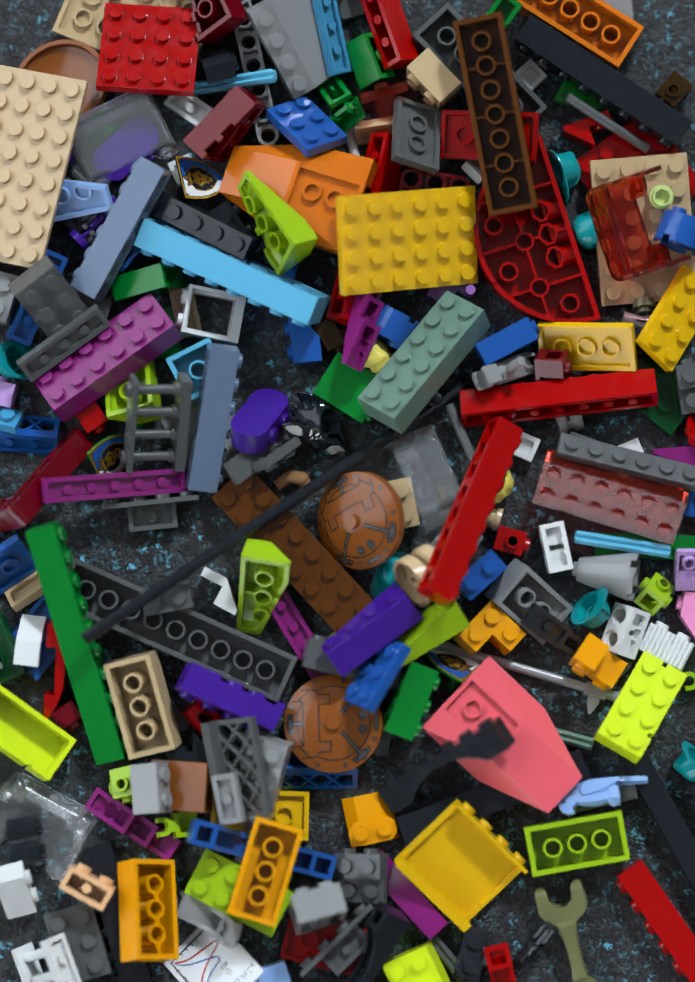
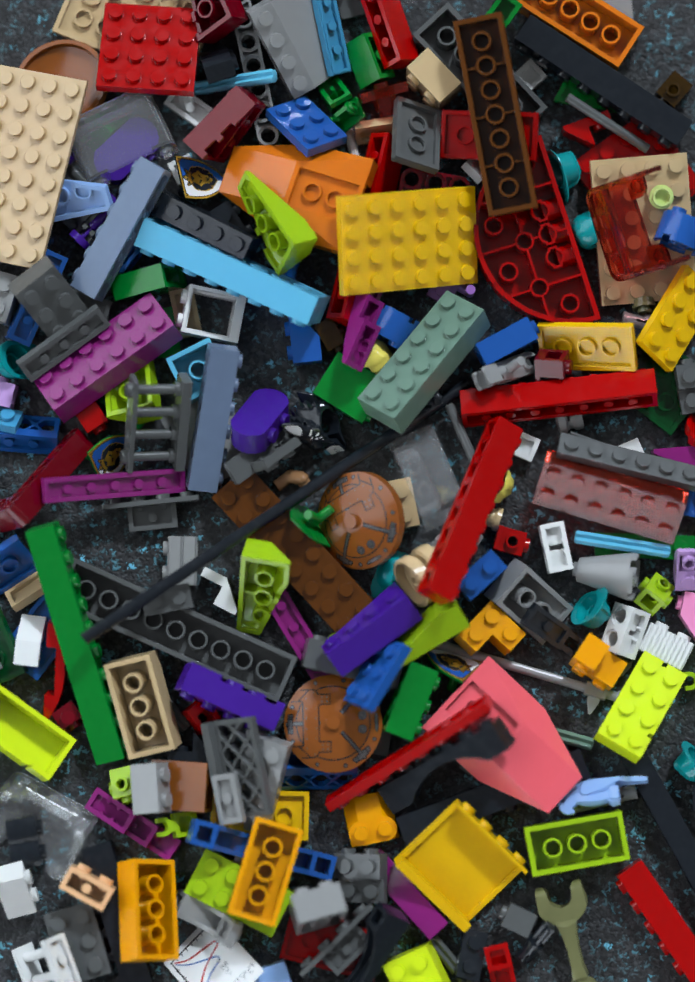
(179, 552): none -> light grey brick
(309, 521): none -> green shield
(416, 749): none -> red plate
(517, 919): none -> dark grey brick

